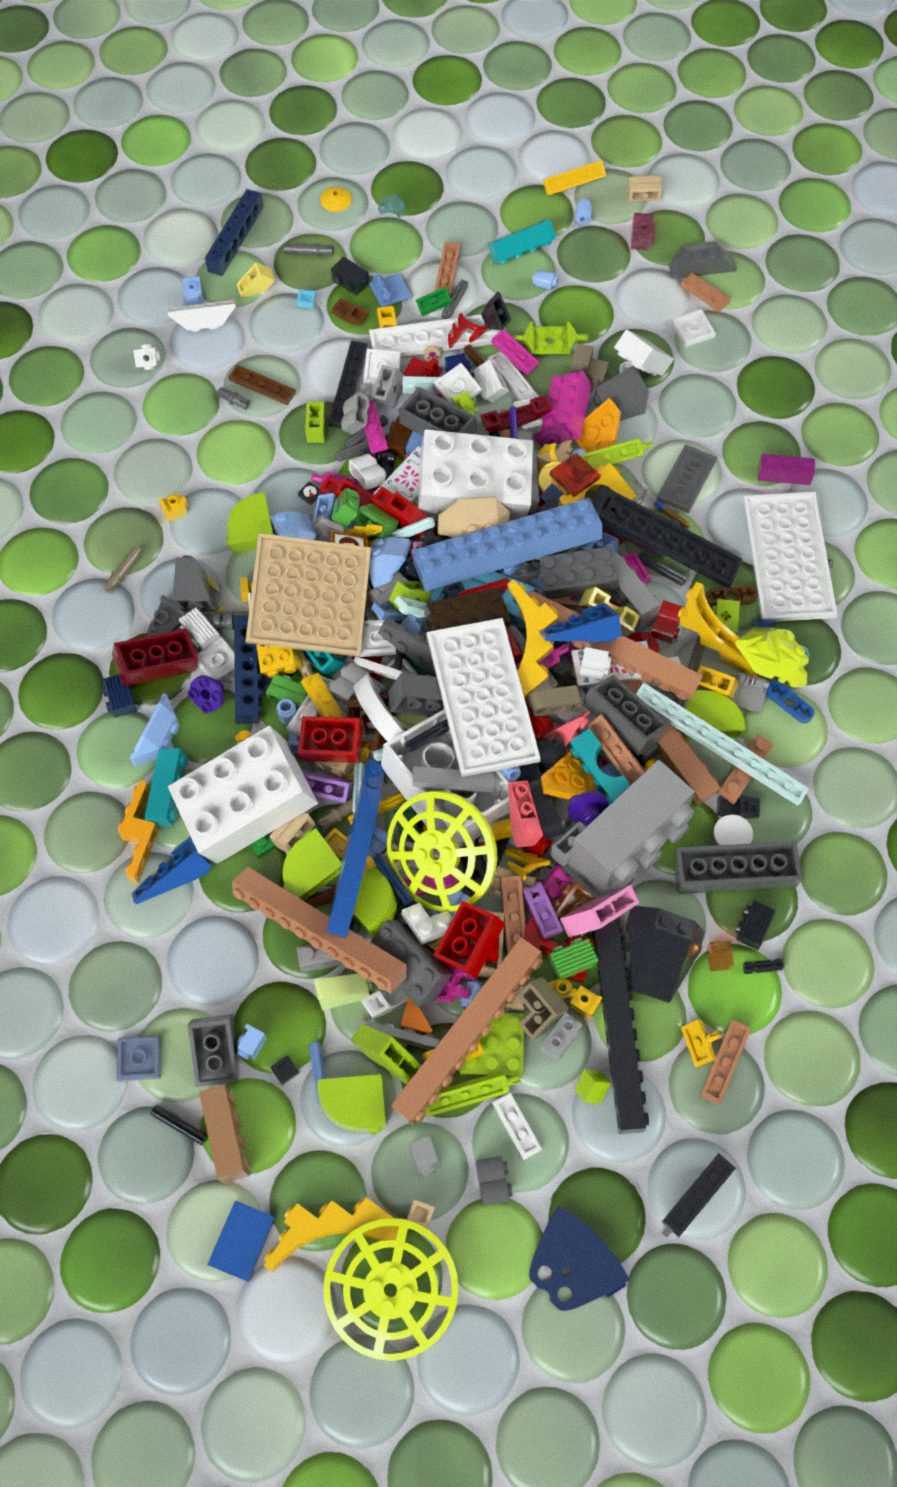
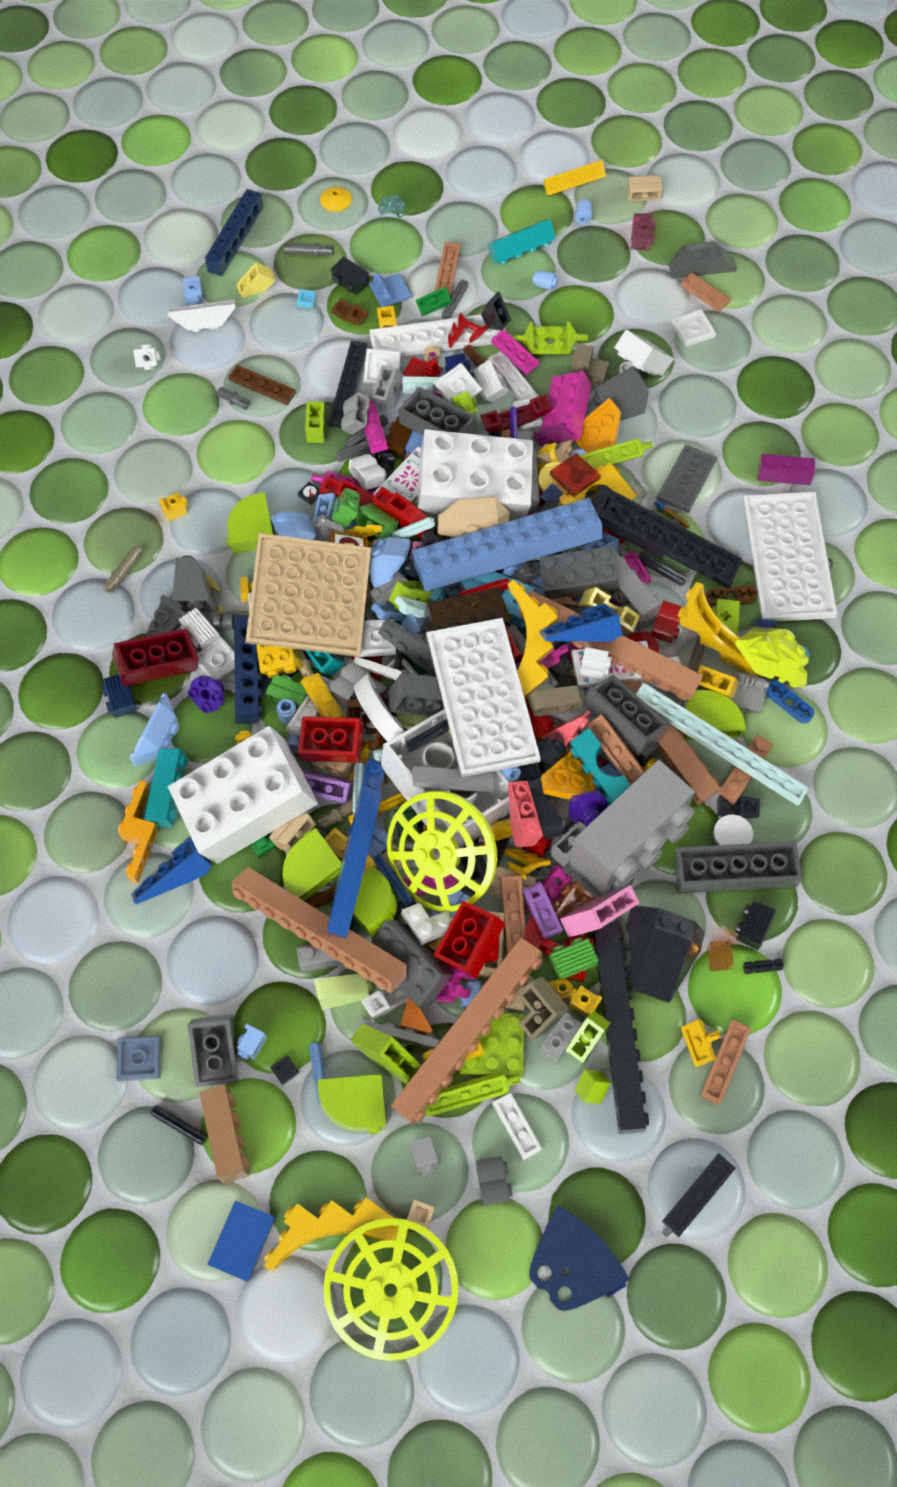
(588, 1036): none -> lime brick

